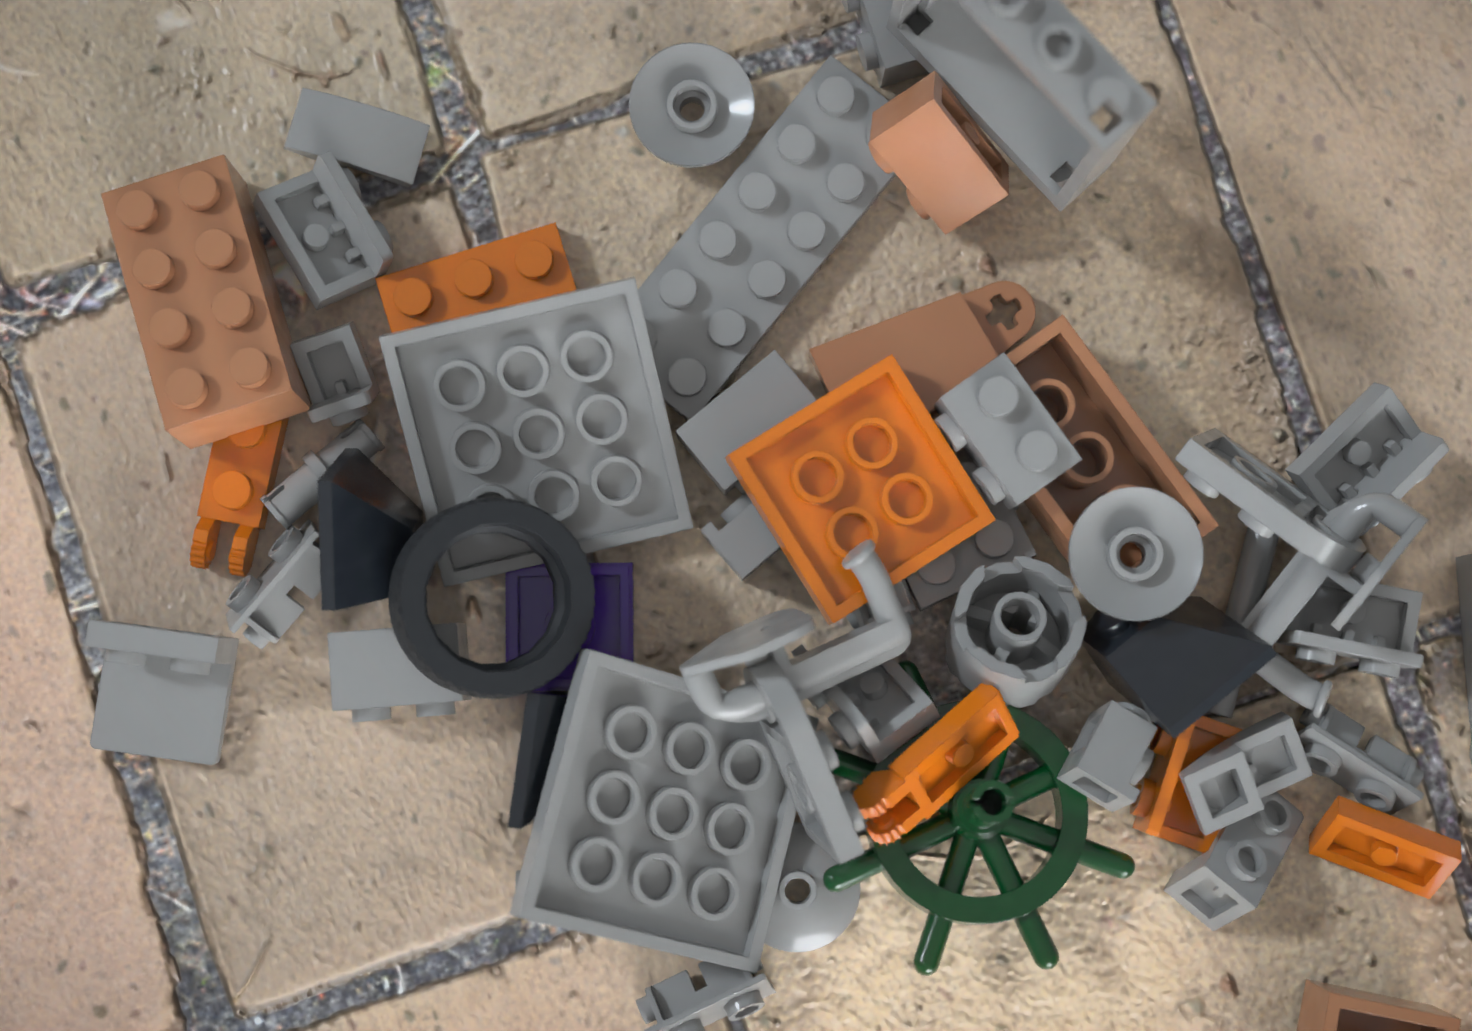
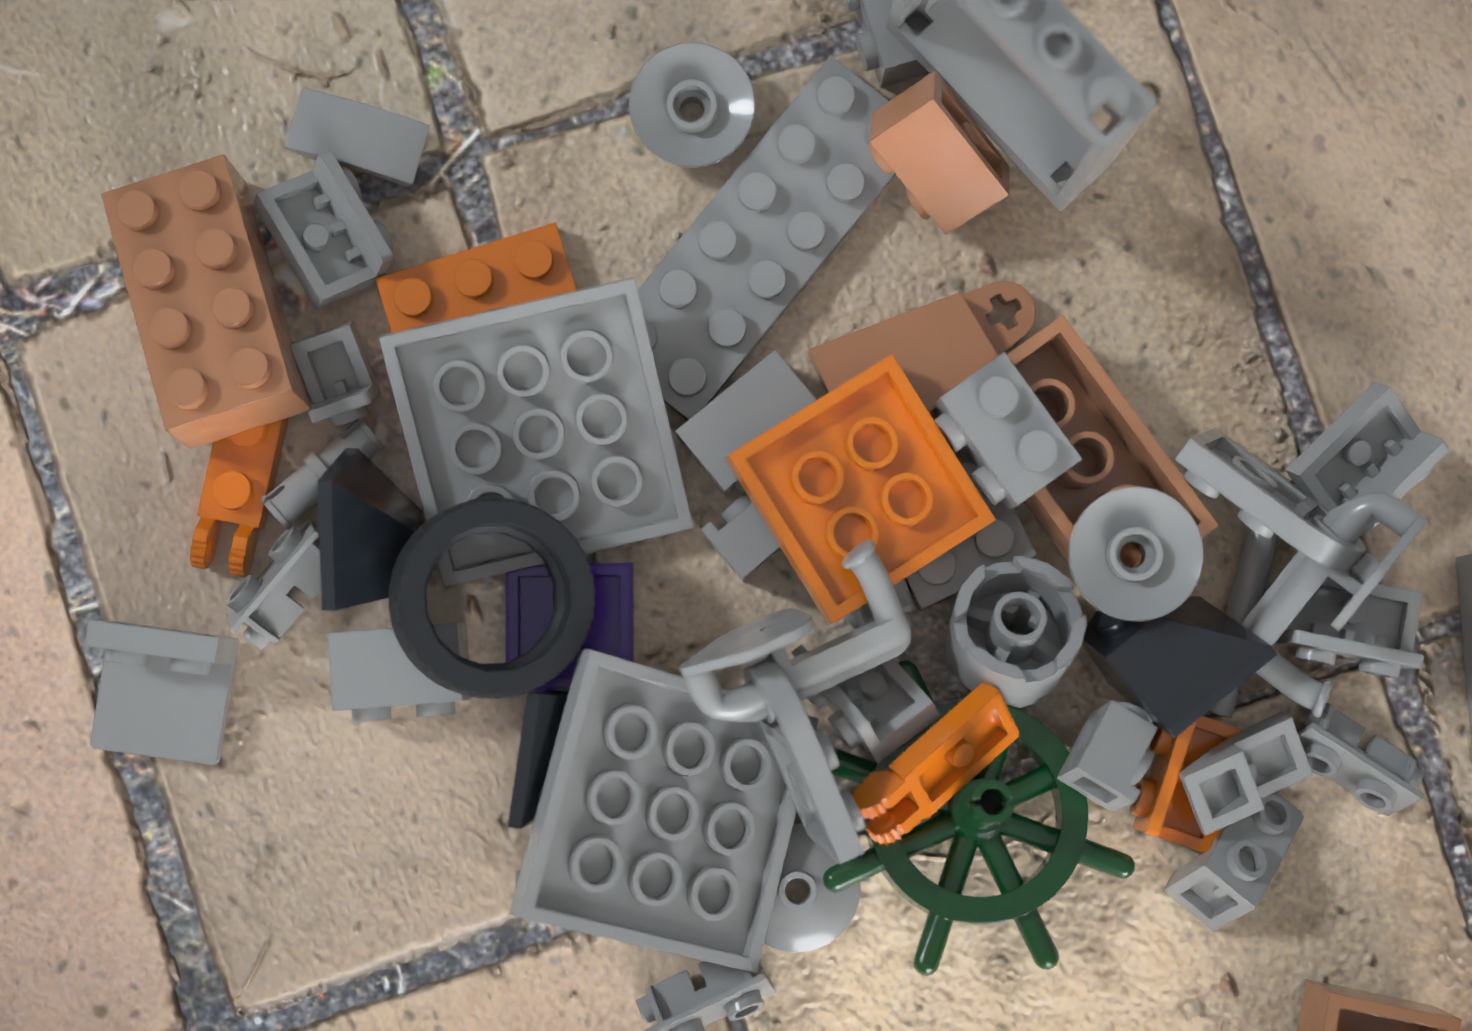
(1385, 847): orange plate -> none

